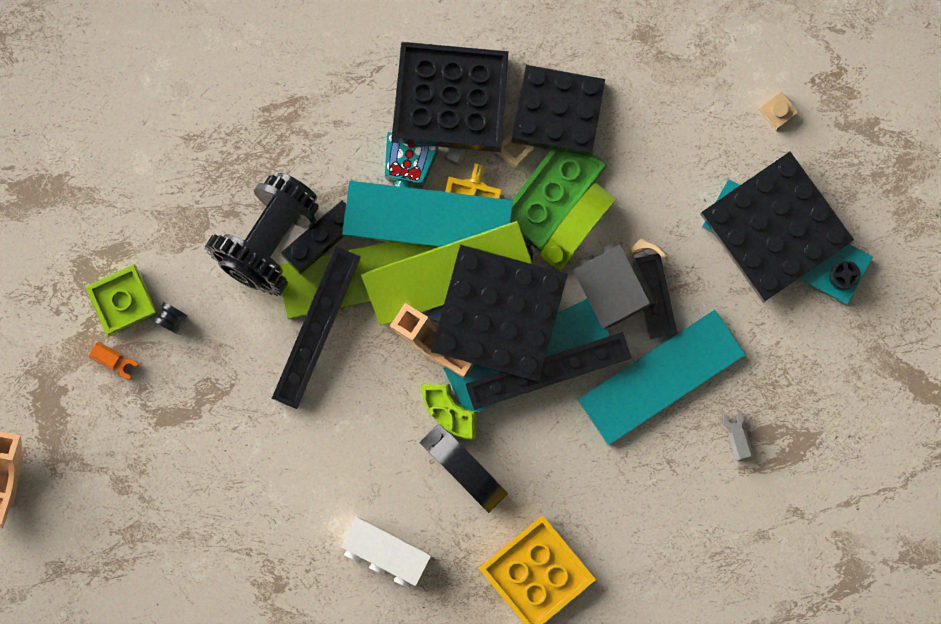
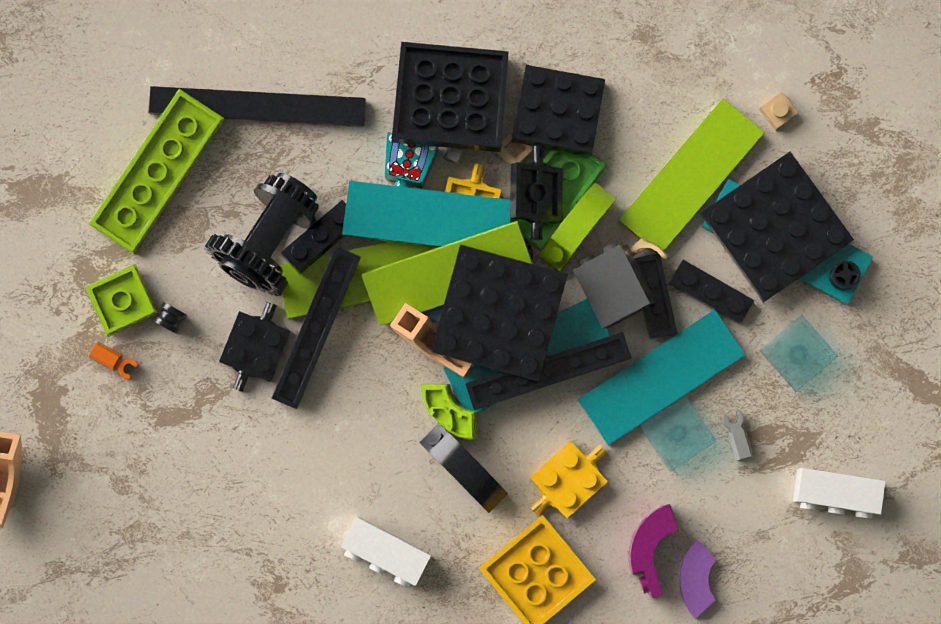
(157, 171): none -> lime tile
(254, 346): none -> black plate
(268, 106): none -> black tile
(536, 193): none -> black plate
(568, 480): none -> yellow plate
(643, 544): none -> magenta arch
(677, 433): none -> clear light blue plate
(691, 175): none -> lime tile
(694, 579): none -> medium lavender tile
(711, 292): none -> black plate
(798, 353): none -> clear light blue plate
(839, 493): none -> white brick

